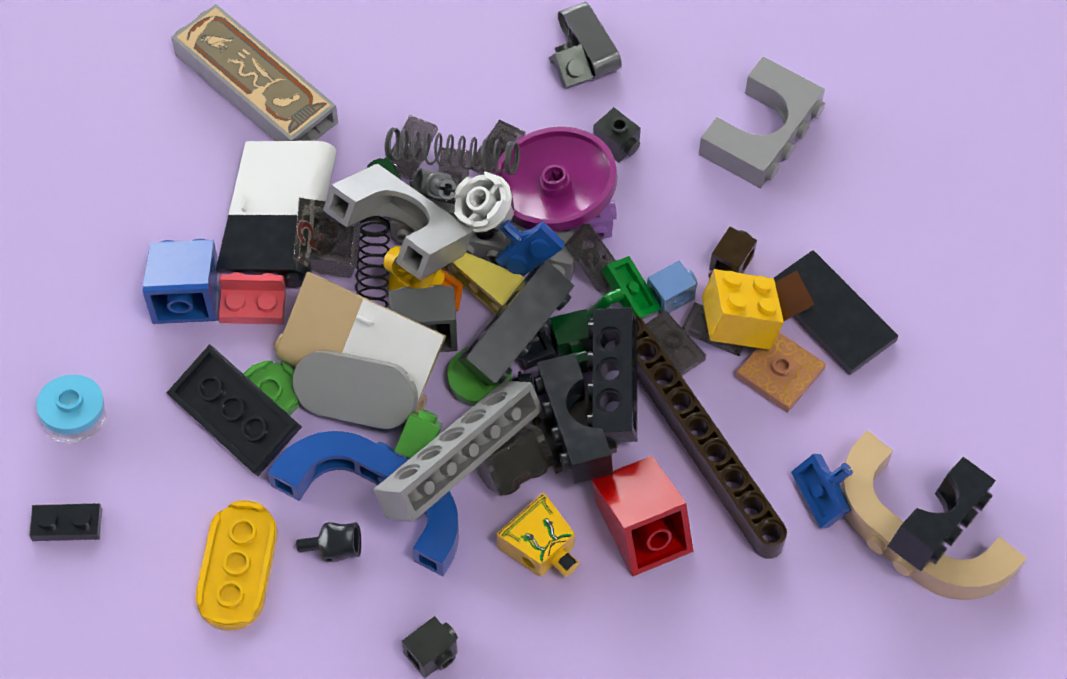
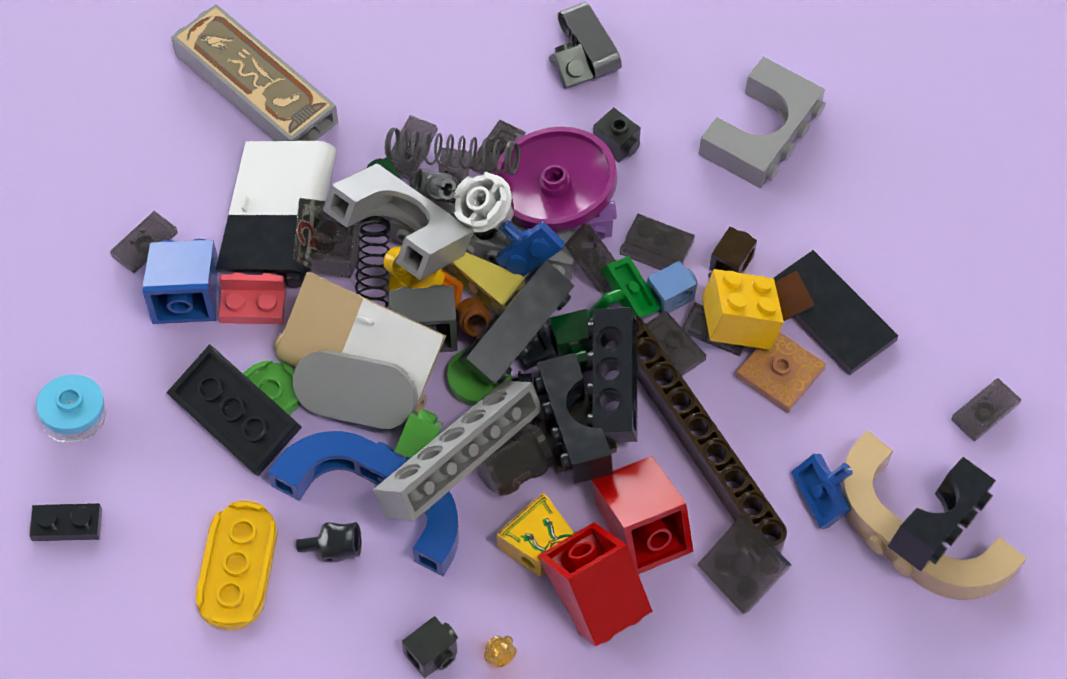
(134, 248): none -> clear smoke plate
(472, 325): none -> dark orange brick
(500, 651): none -> clear yellow plate
(596, 583): none -> red slope
(656, 243): none -> clear smoke plate
(744, 564): none -> clear smoke plate
(986, 409): none -> clear smoke plate

